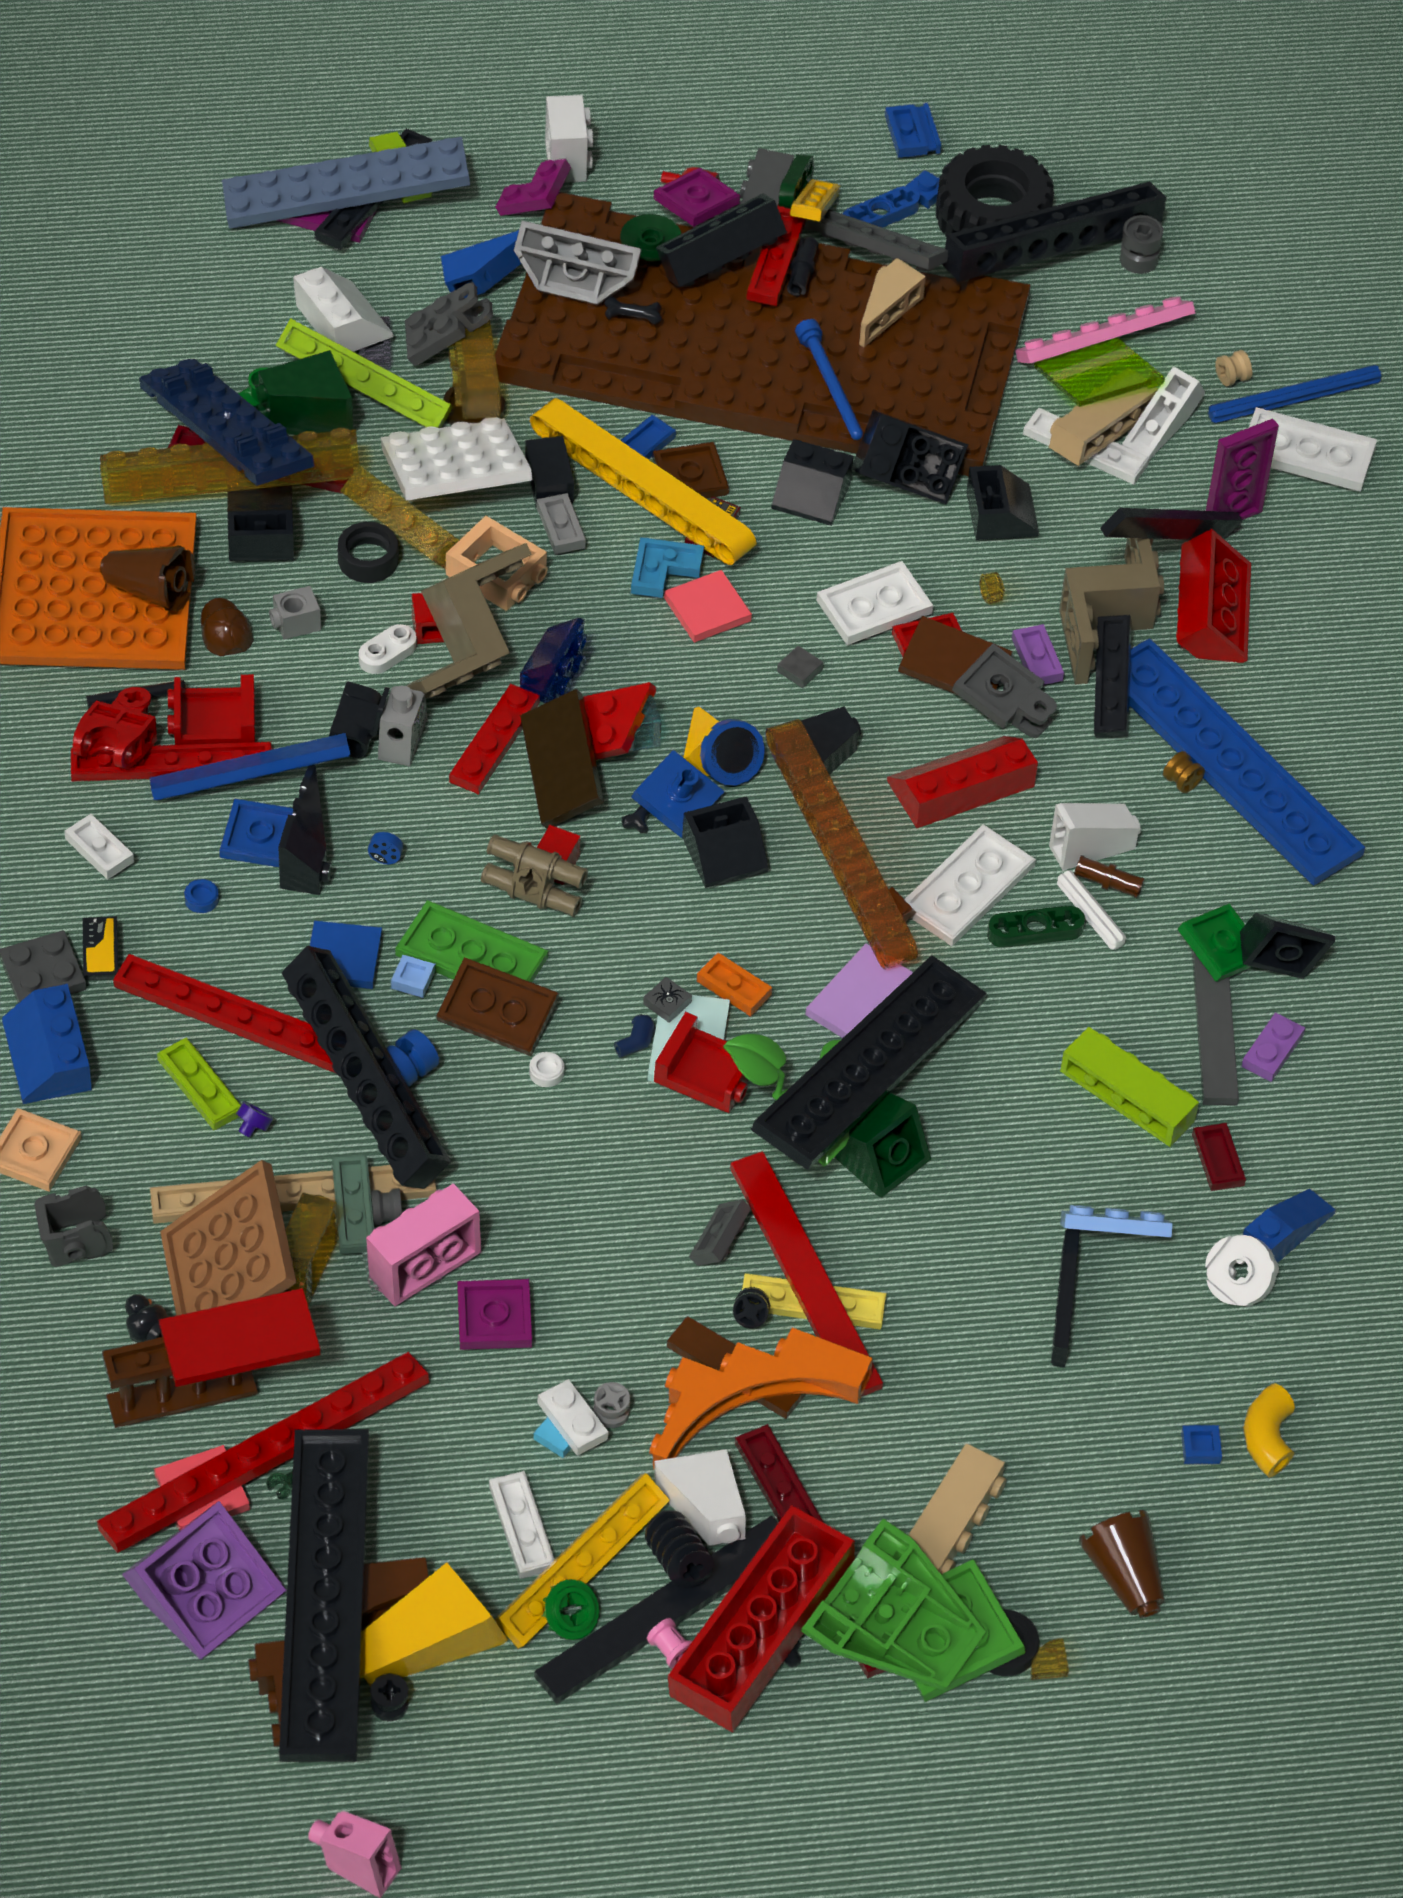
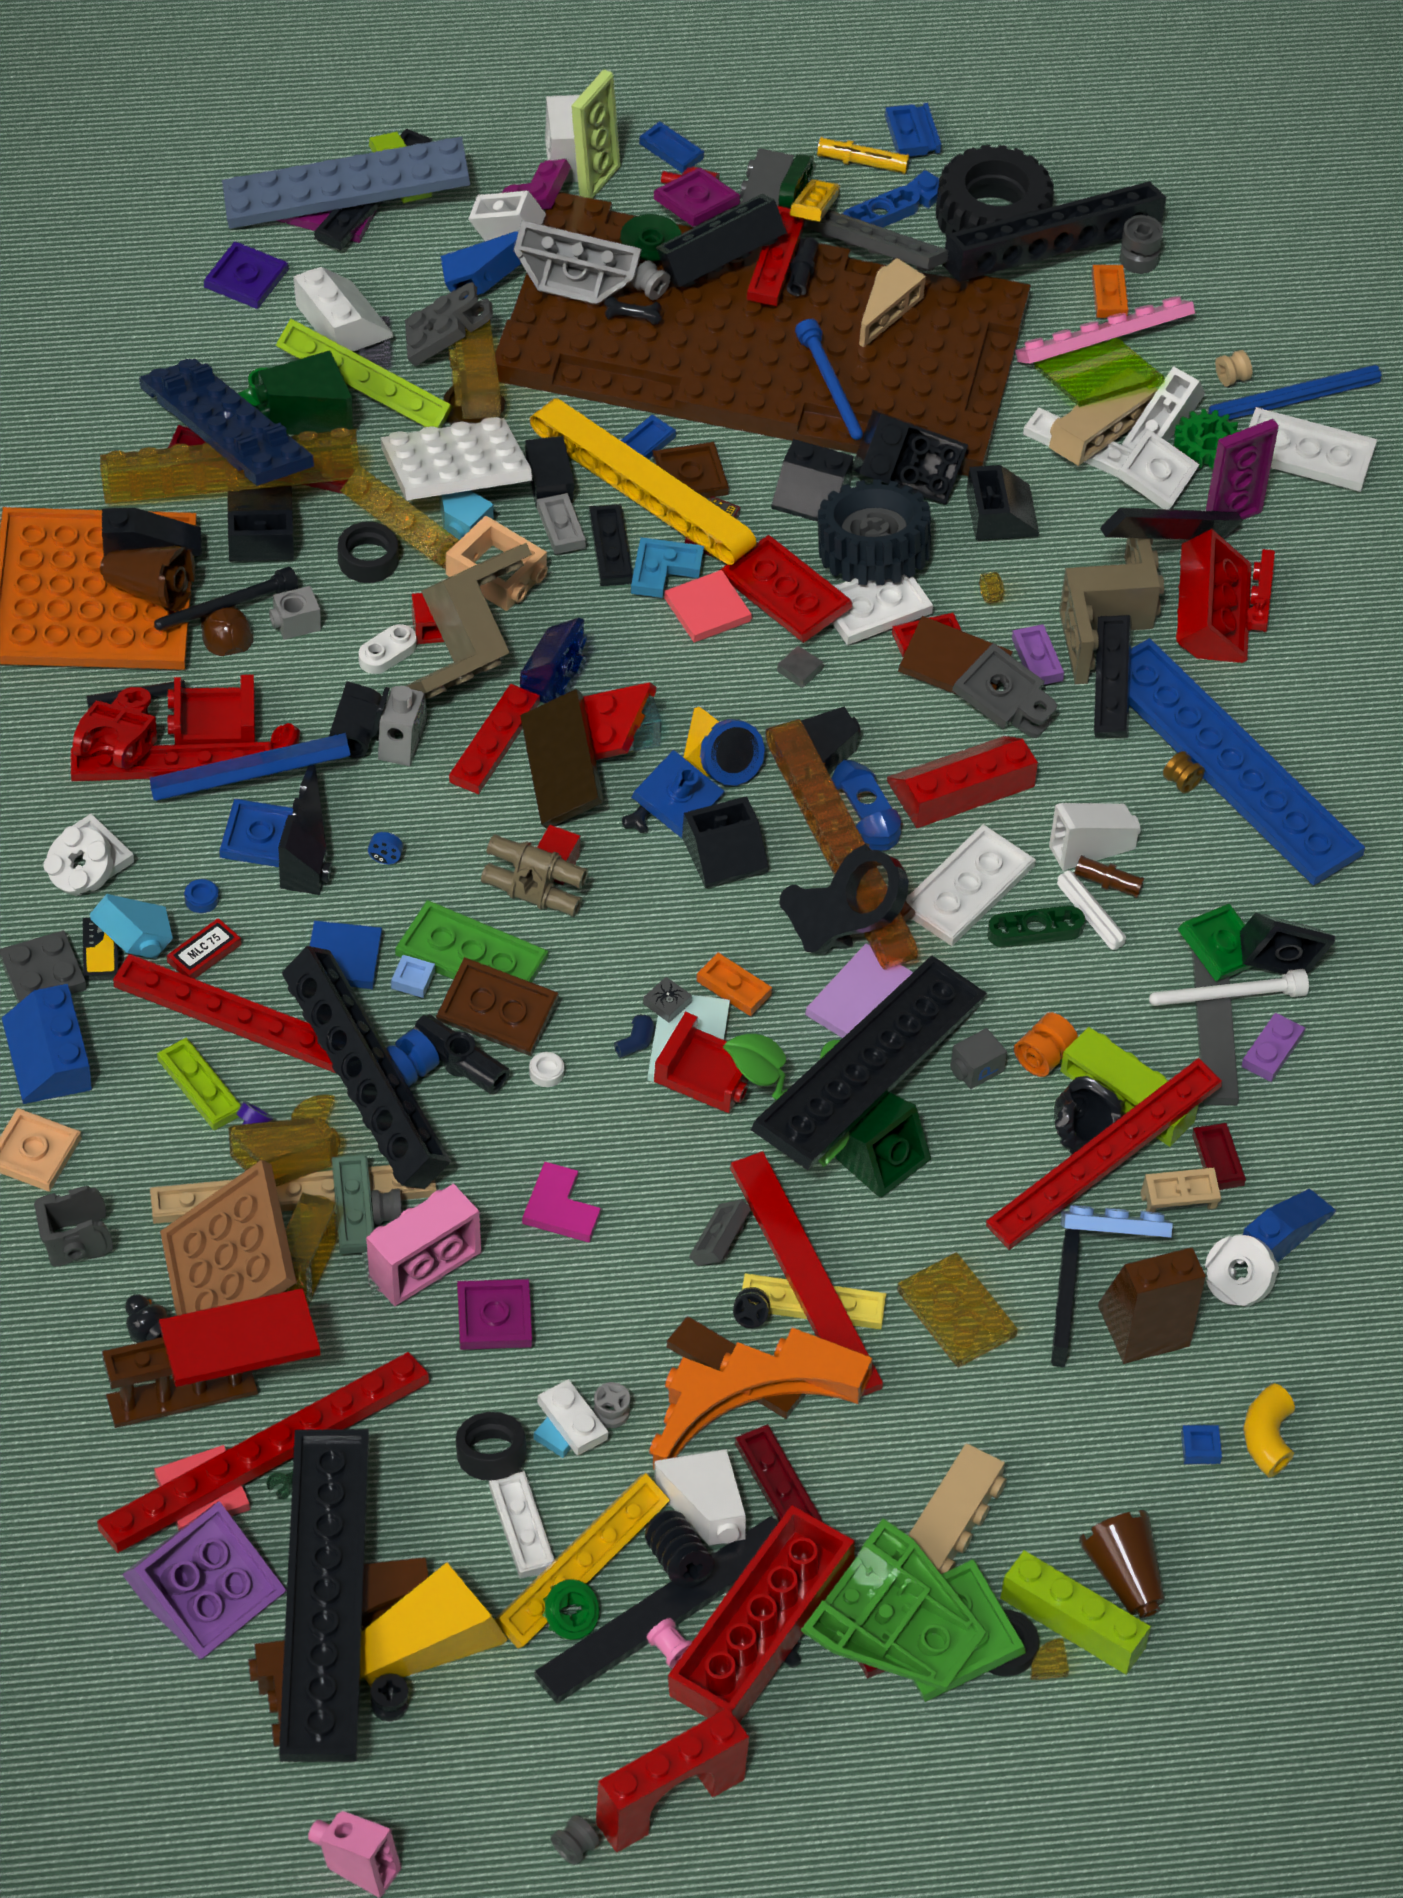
(64, 851): none -> white plate
(133, 925): none -> medium azure slope
(142, 529): none -> black slope
(204, 949): none -> tile
(246, 275): none -> dark purple tile
(282, 581): none -> black piece
(285, 736): none -> red plate
(289, 1145): none -> clear yellow slope
(315, 1107): none -> clear yellow tile
(462, 1056): none -> black piece
(463, 511): none -> medium azure slope
(494, 1465): none -> black tyre
(503, 212): none -> white brick
(554, 1210): none -> dark pink tile
(575, 1840): none -> dark grey wheel
(596, 134): none -> yellowish green tile
(610, 545): none -> black tile
(651, 280): none -> light grey wheel
(671, 147): none -> blue tile
(711, 1750): none -> red arch
(787, 589): none -> red tile
(831, 914): none -> black animal
(862, 155): none -> yellow pin
(874, 532): none -> black wheel
(879, 822): none -> blue piece
(957, 1310): none -> clear yellow plate
(978, 1058): none -> dark grey brick
(1044, 1045): none -> orange wheel
(1075, 1612): none -> lime brick
(1085, 1112): none -> black hair
(1103, 1153): none -> red tile
(1109, 290): none -> orange plate
(1154, 1304): none -> reddish brown slope
(1157, 470): none -> white plate
(1181, 1189): none -> tan hinge
(1200, 433): none -> green gear
(1260, 595): none -> red hinge
(1293, 983): none -> white piece

